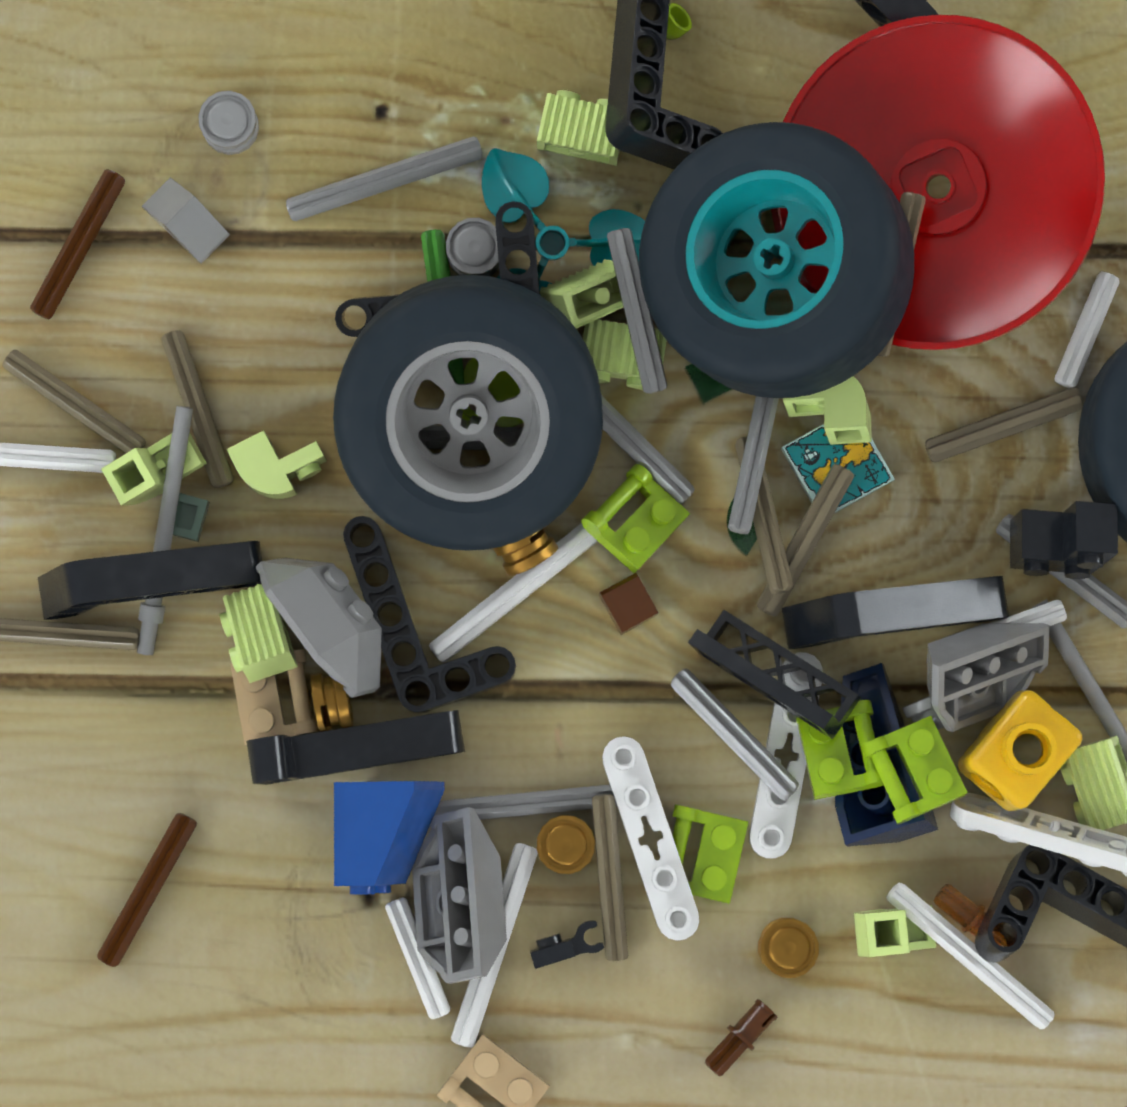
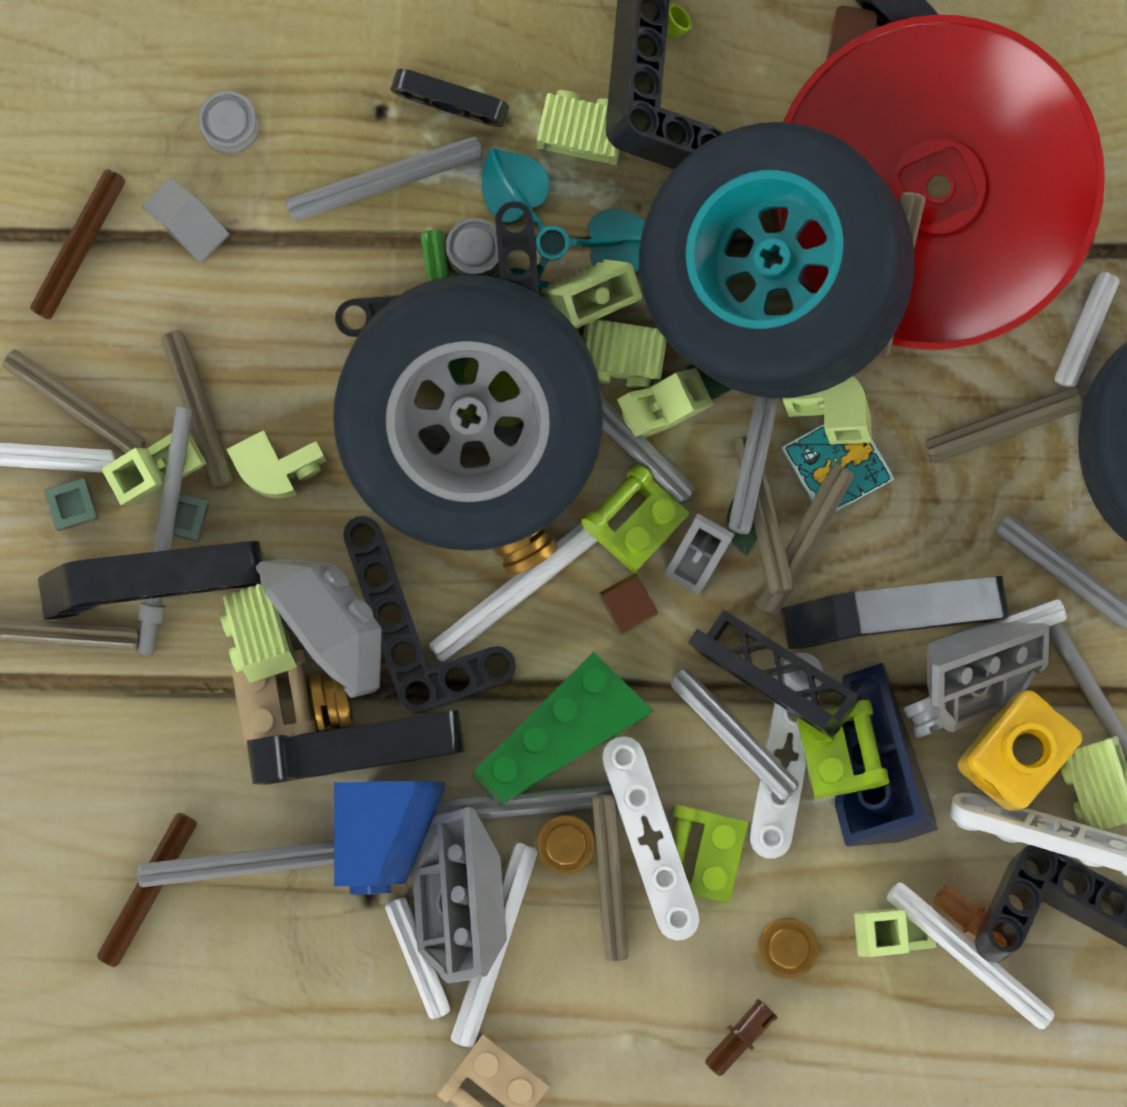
(71, 504): none -> sand green plate
(235, 864): none -> light grey axle
(449, 97): none -> black beam
(554, 949): black plate -> none
(570, 723): none -> green wedge
(636, 311): light grey axle -> none
(665, 403): none -> yellowish green brick
(698, 554): none -> light grey slope
(848, 25): none -> reddish brown piece
(926, 764): lime plate -> none
(1064, 541): black brick -> none

